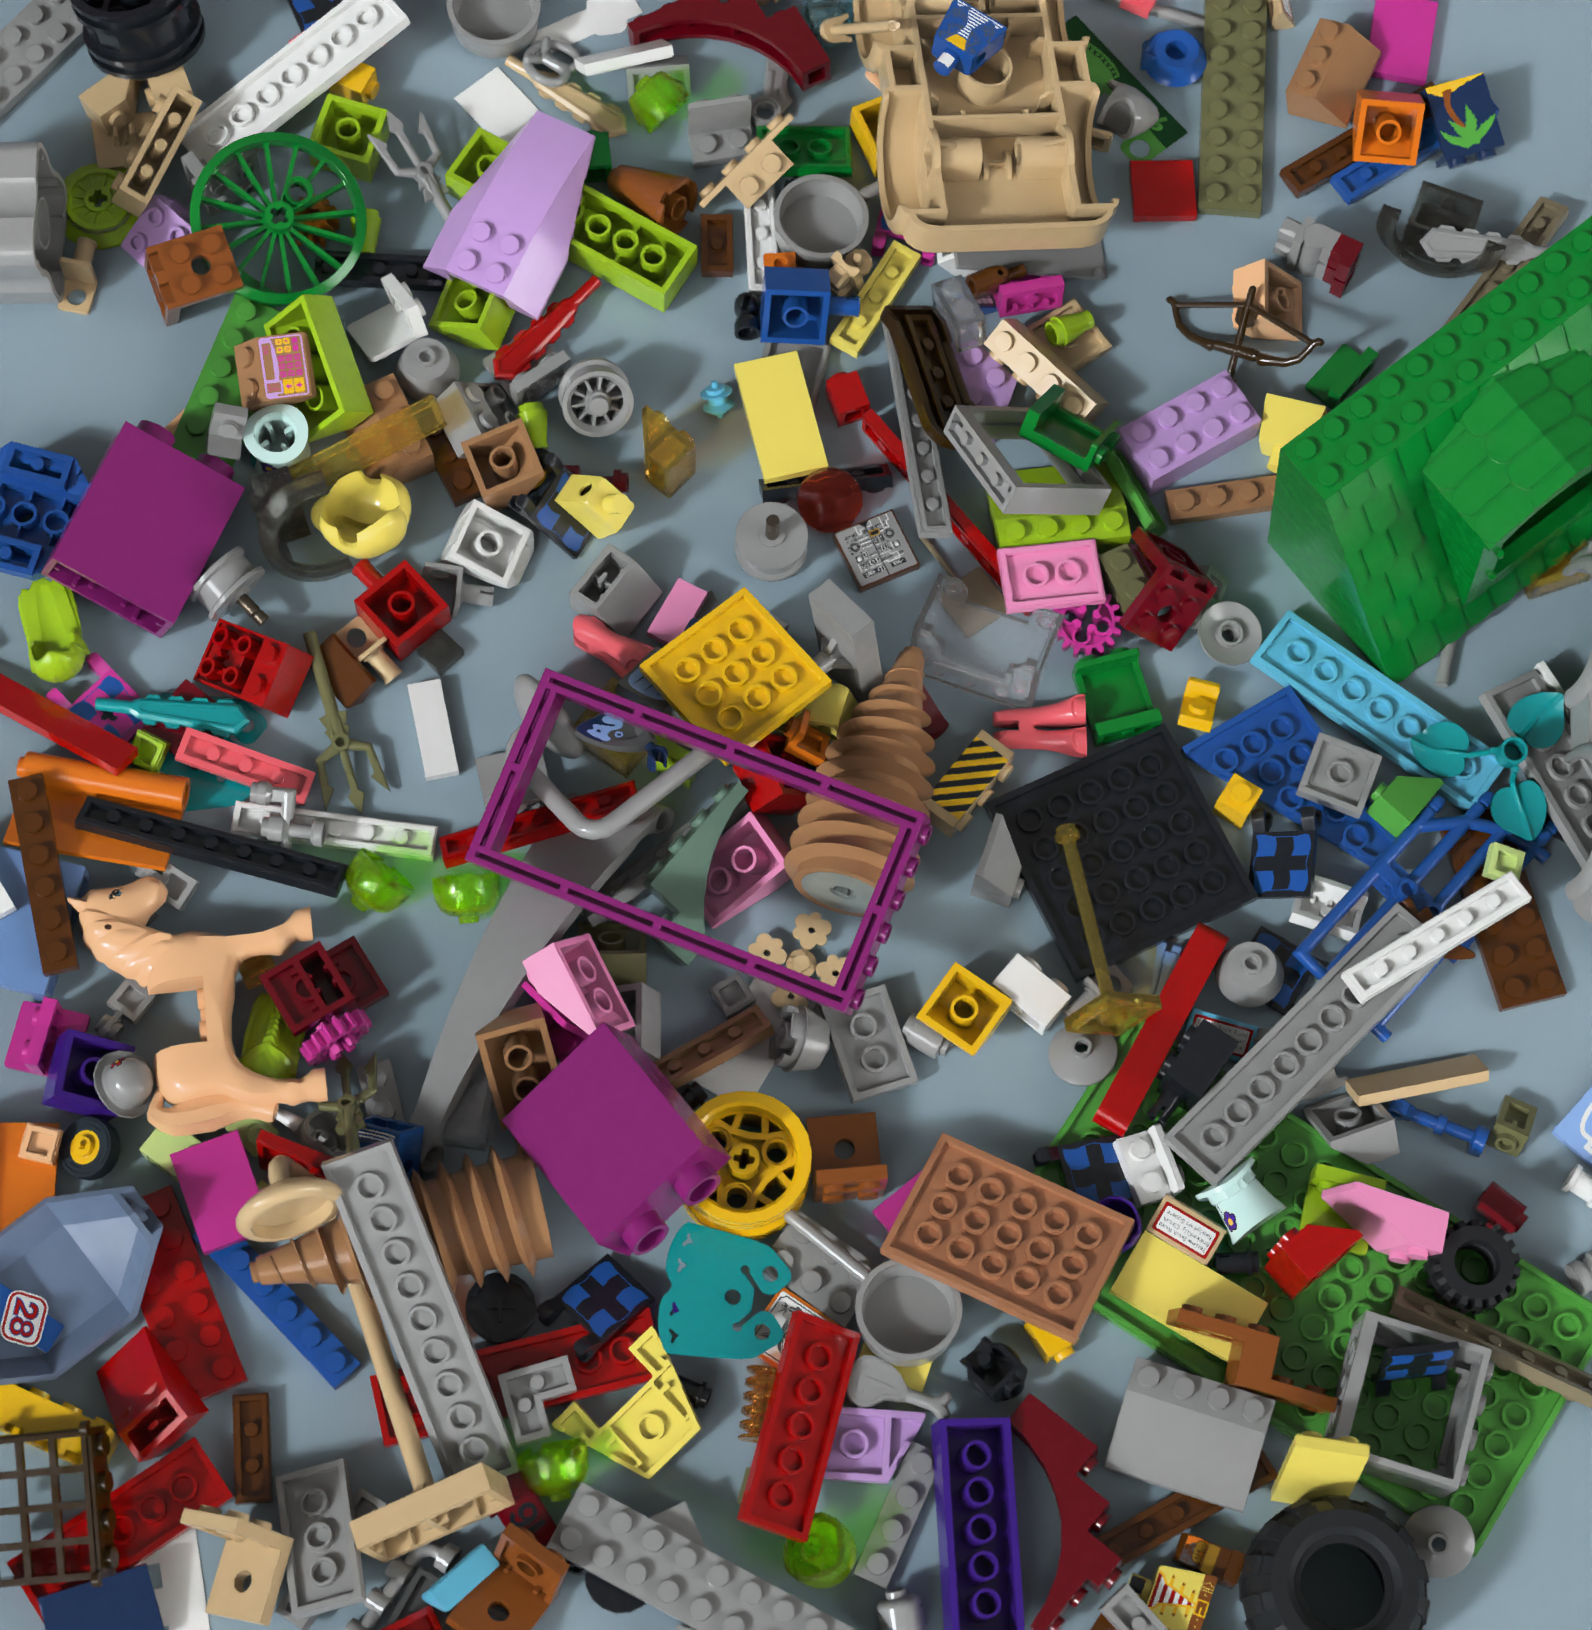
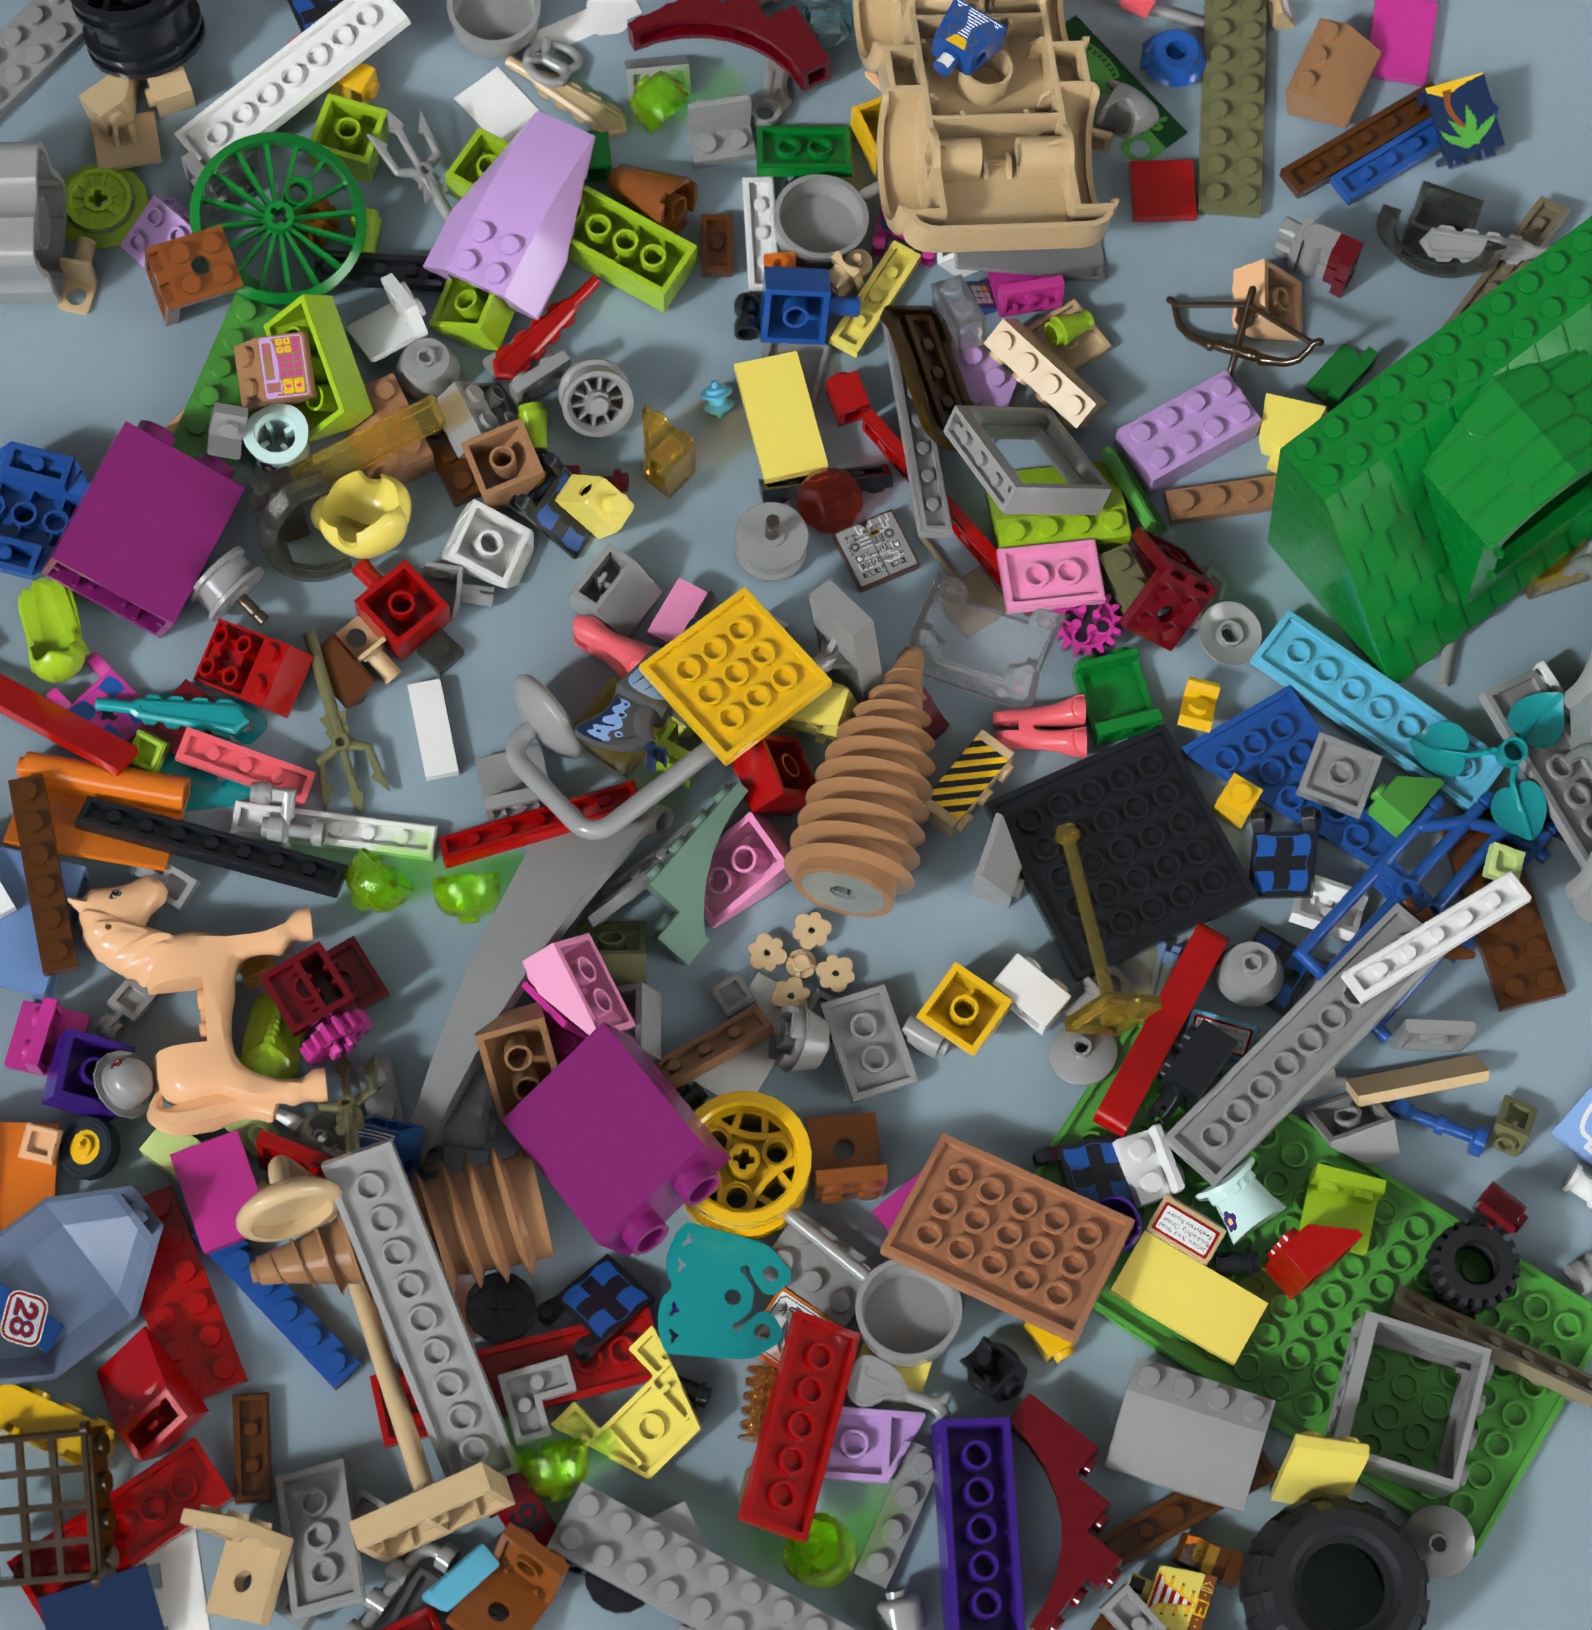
(156, 150): tan brick -> none
(522, 763): magenta door -> none
(624, 57): white tile -> none
(755, 170): tan bracket -> none
(804, 740): orange bracket -> none
(834, 31): tan piece -> none
(987, 281): reddish brown piece -> none
(1067, 433): green panel -> none
(1251, 1359): dark orange bracket -> none
(1387, 127): orange slope -> none
(1390, 1222): bright pink slope -> none
(1414, 1363): black flag -> none
(1433, 1035): none -> light grey tile

